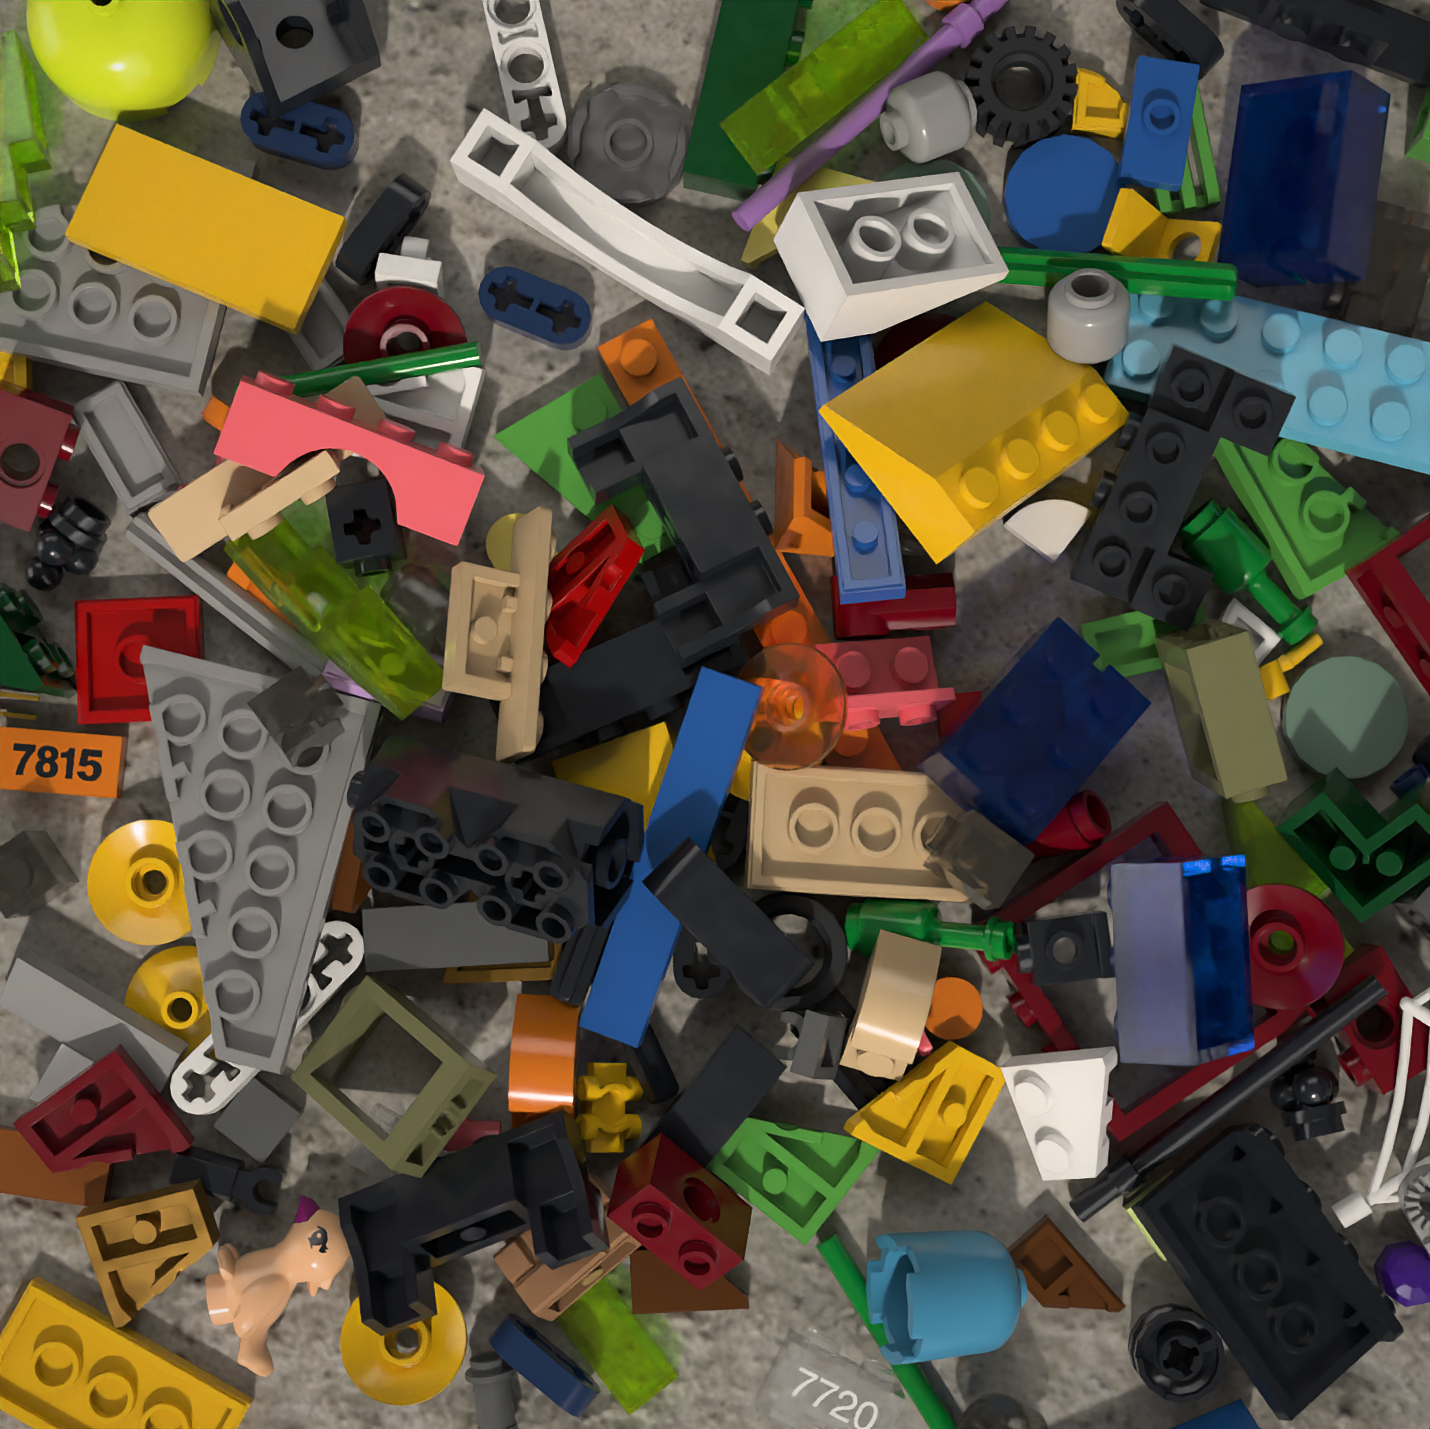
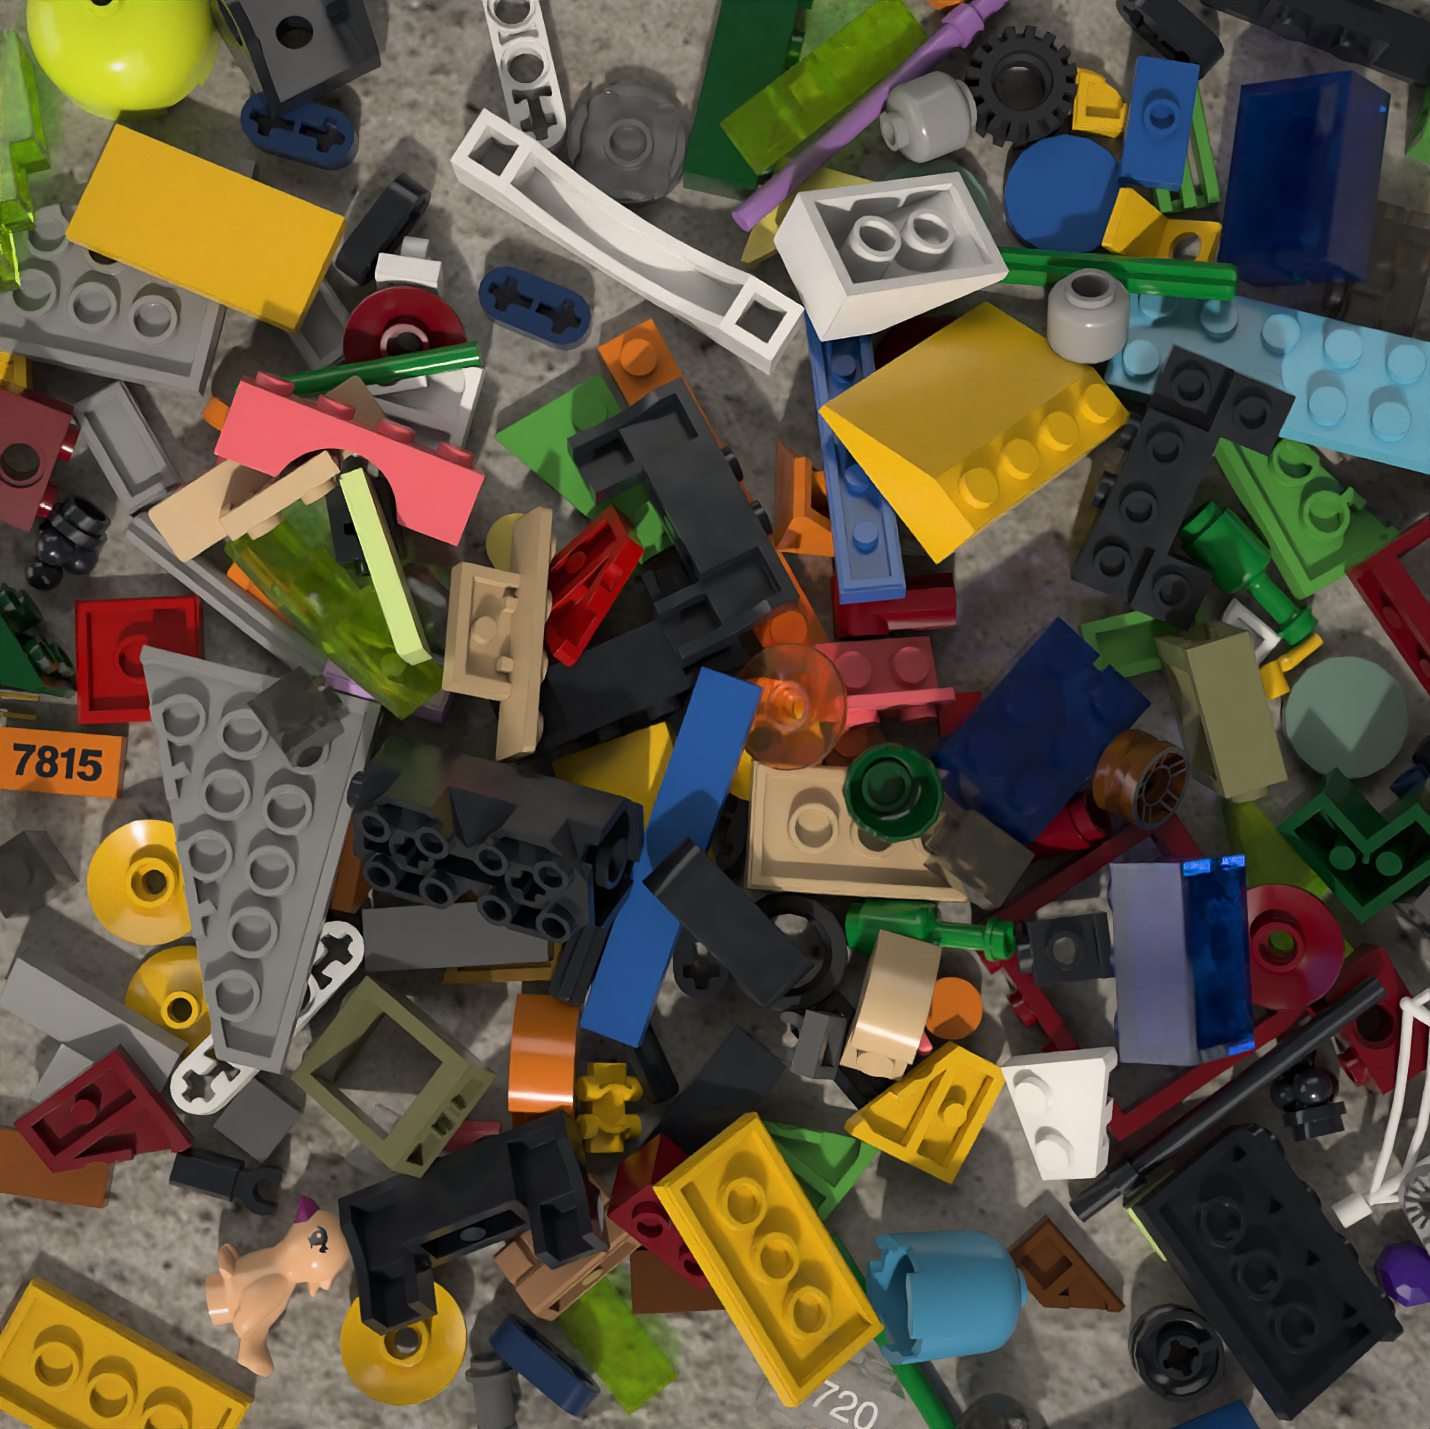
(146, 1242): pearl gold wing -> none
(385, 567): none -> yellowish green tile
(769, 1258): none -> yellow tile
(893, 792): none -> dark green hair
(1048, 525): white tile -> none
(1141, 778): none -> reddish brown wheel

